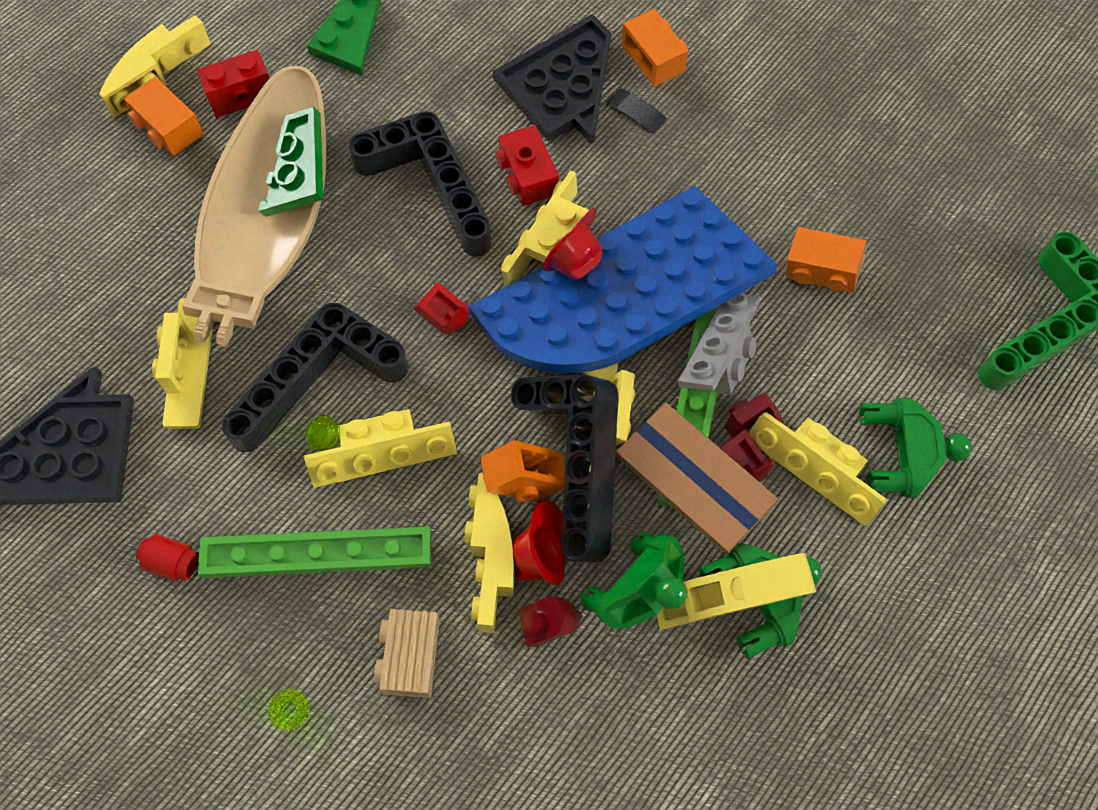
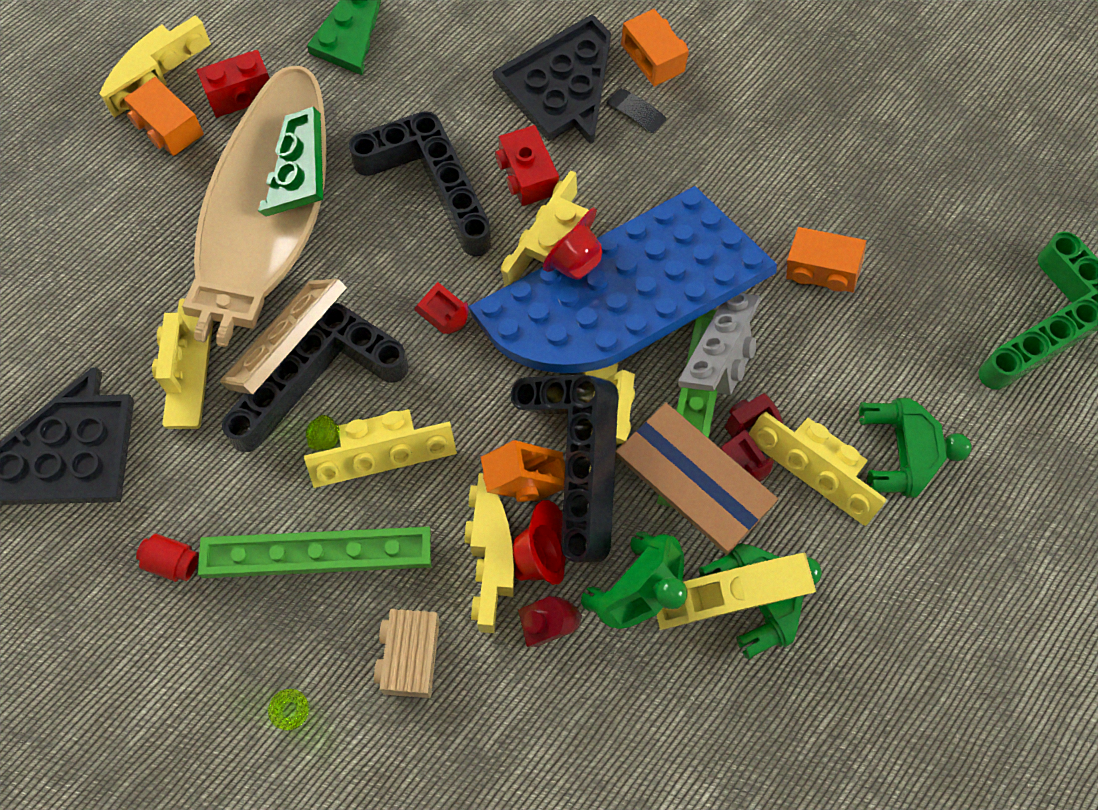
(282, 335): none -> tan tile

